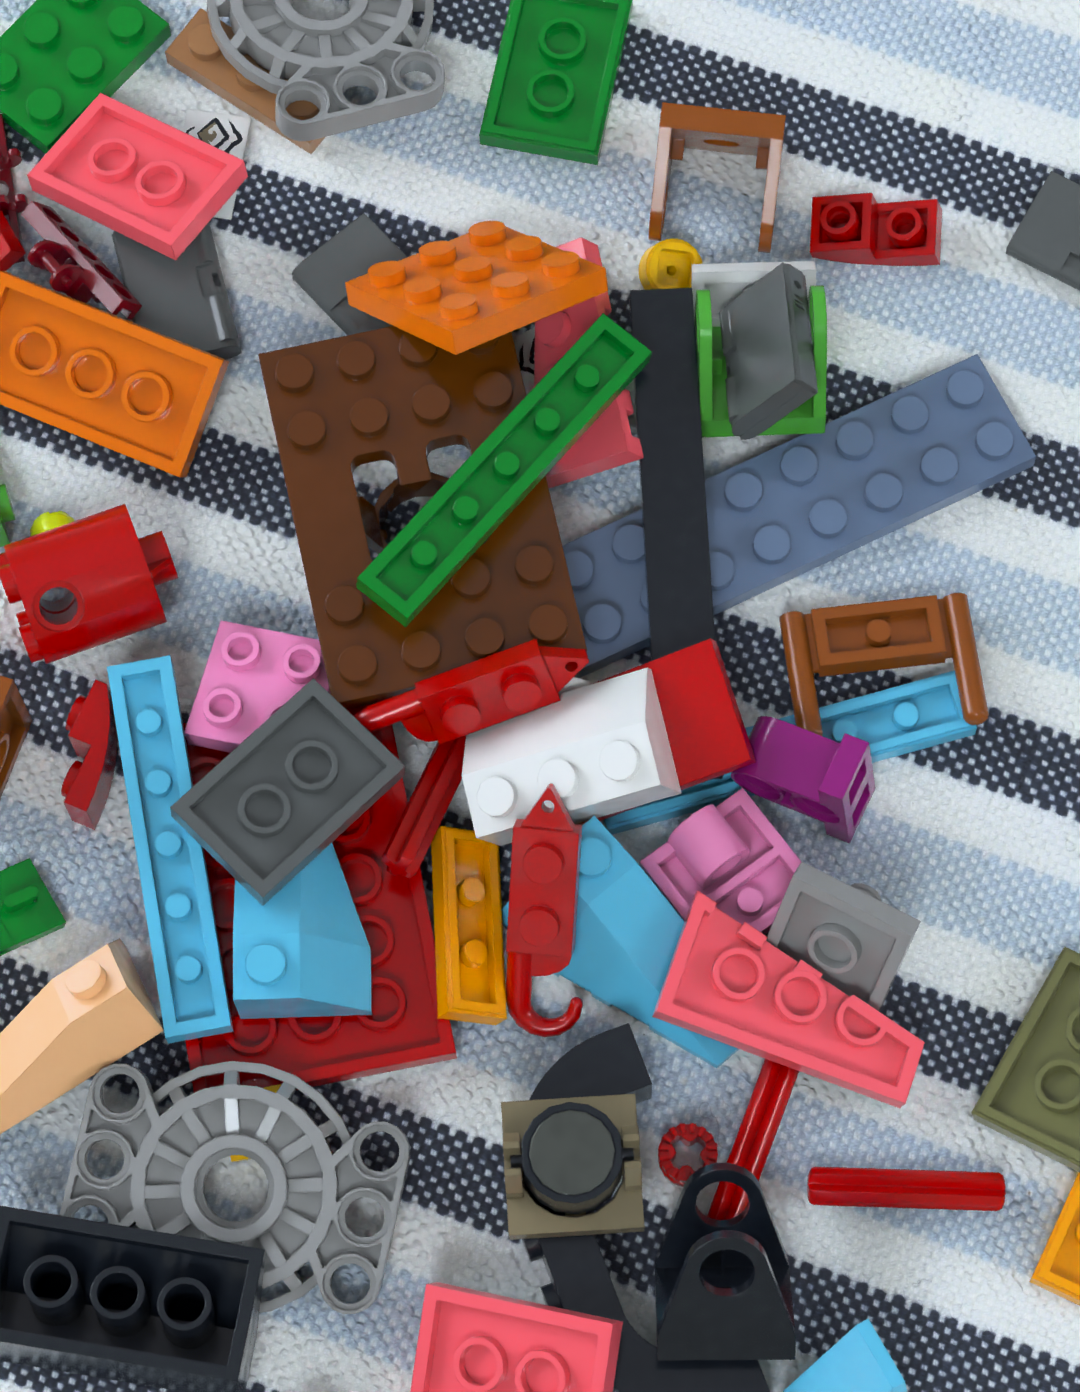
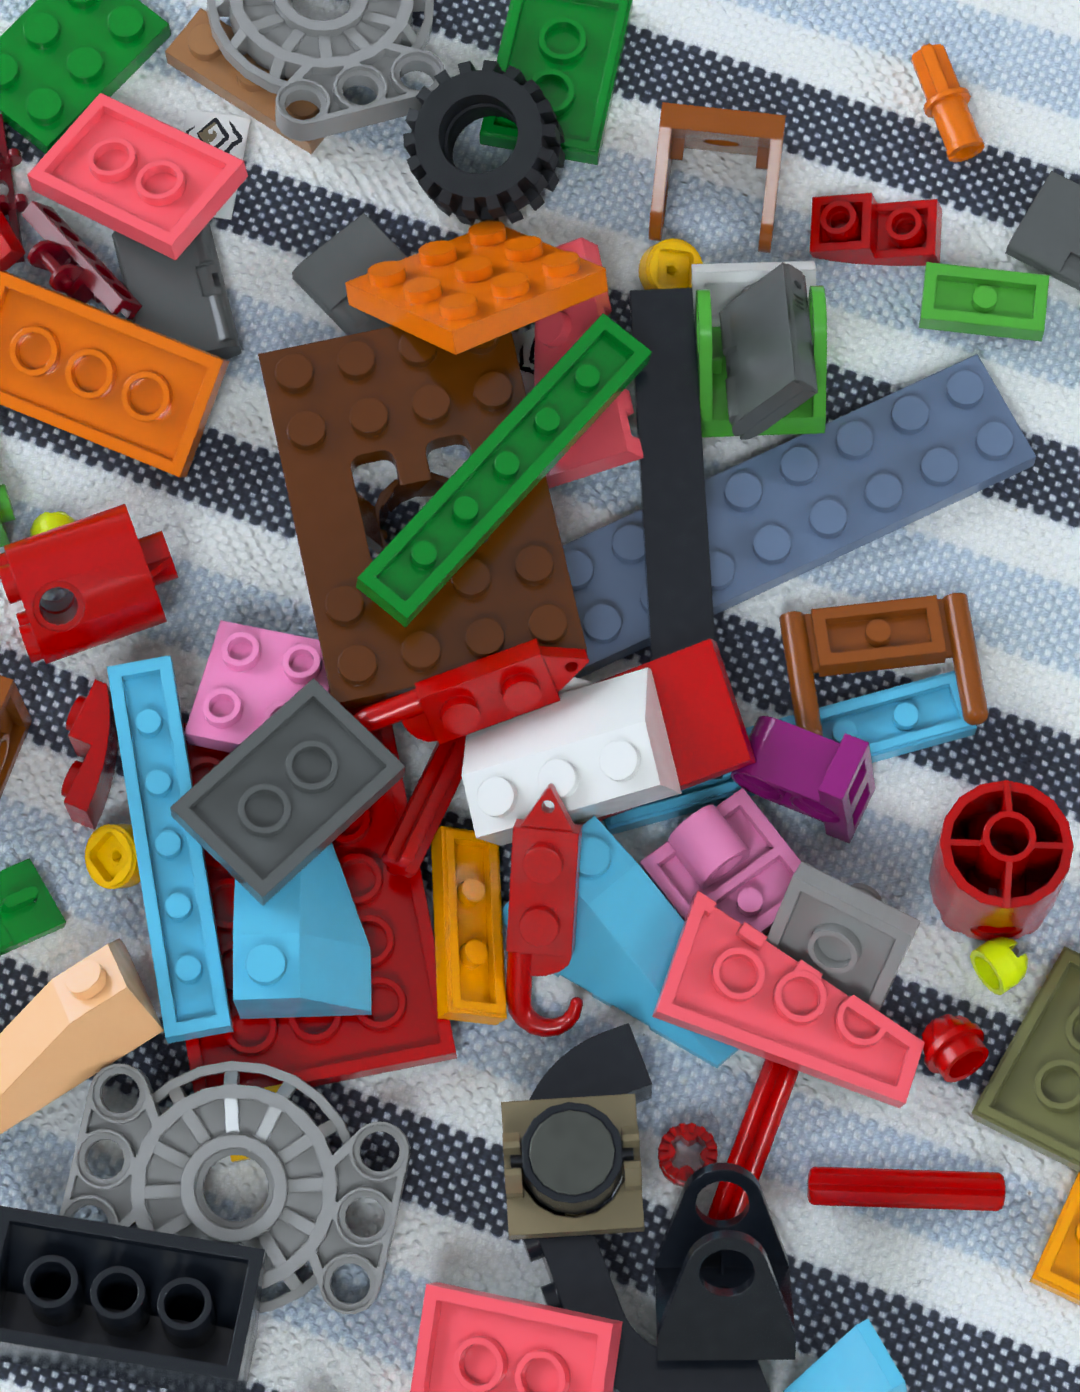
(112, 857): none -> yellow tile
(459, 103): none -> black tyre
(947, 103): none -> orange axle
(953, 1047): none -> red plate
(984, 301): none -> bright green plate
(998, 965): none -> neon yellow hinge
(1000, 861): none -> red cylinder

